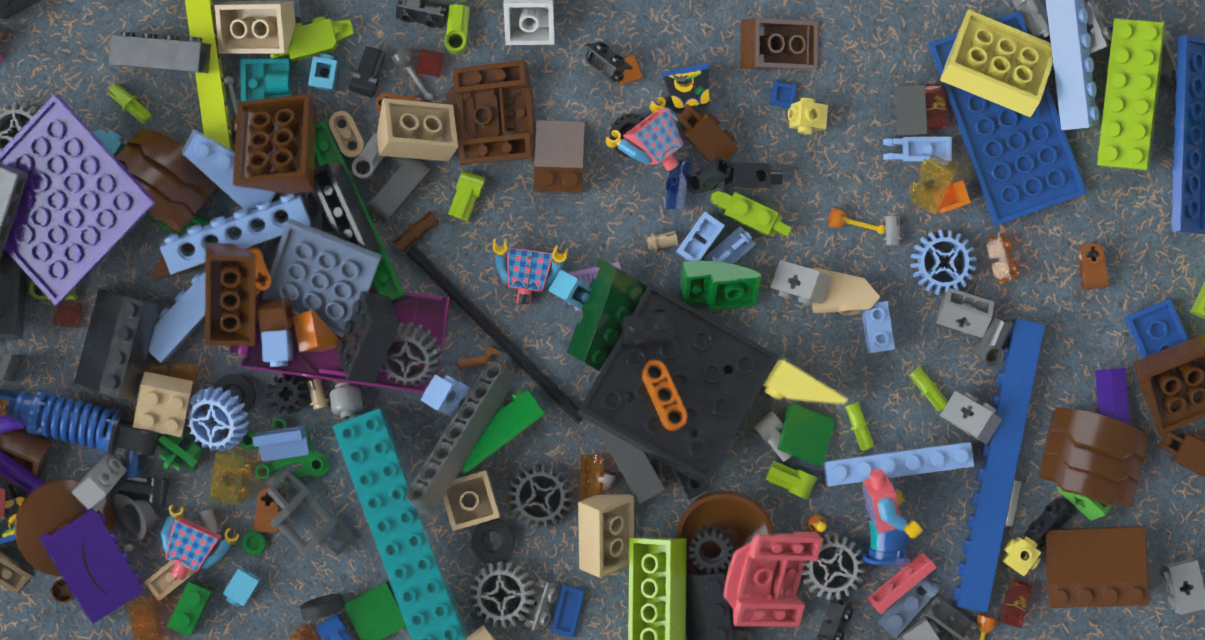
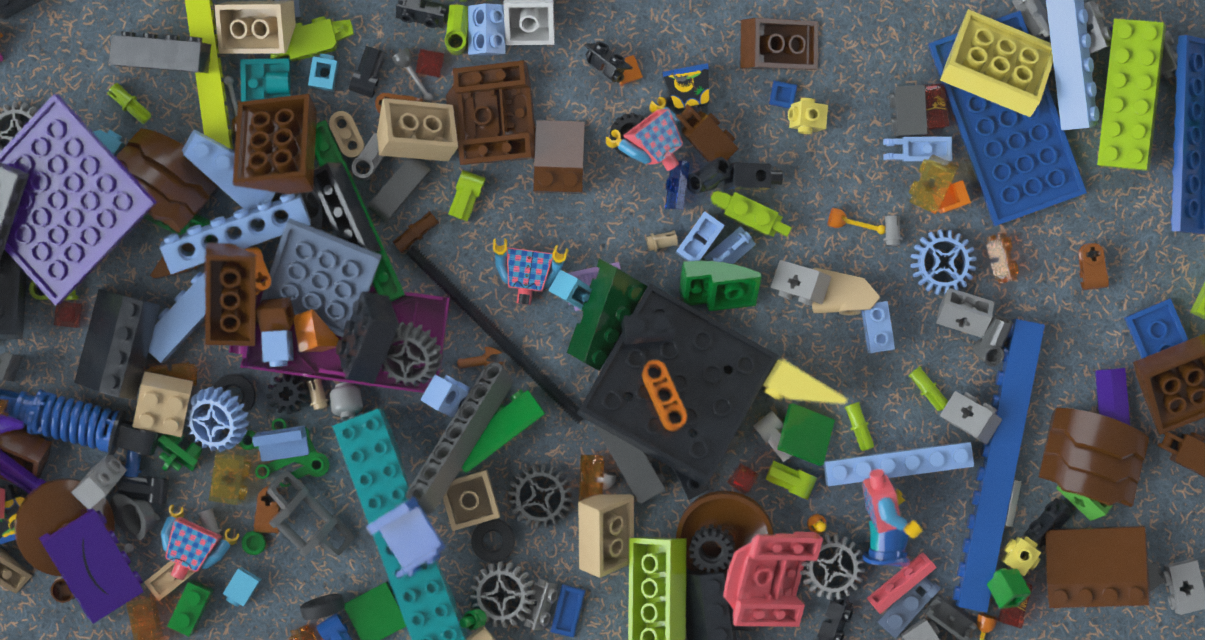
(409, 536): none -> panel
(473, 619): none -> green cylinder
(486, 29): none -> light blue brick
(743, 478): none -> clear red leg
(1008, 588): none -> green brick

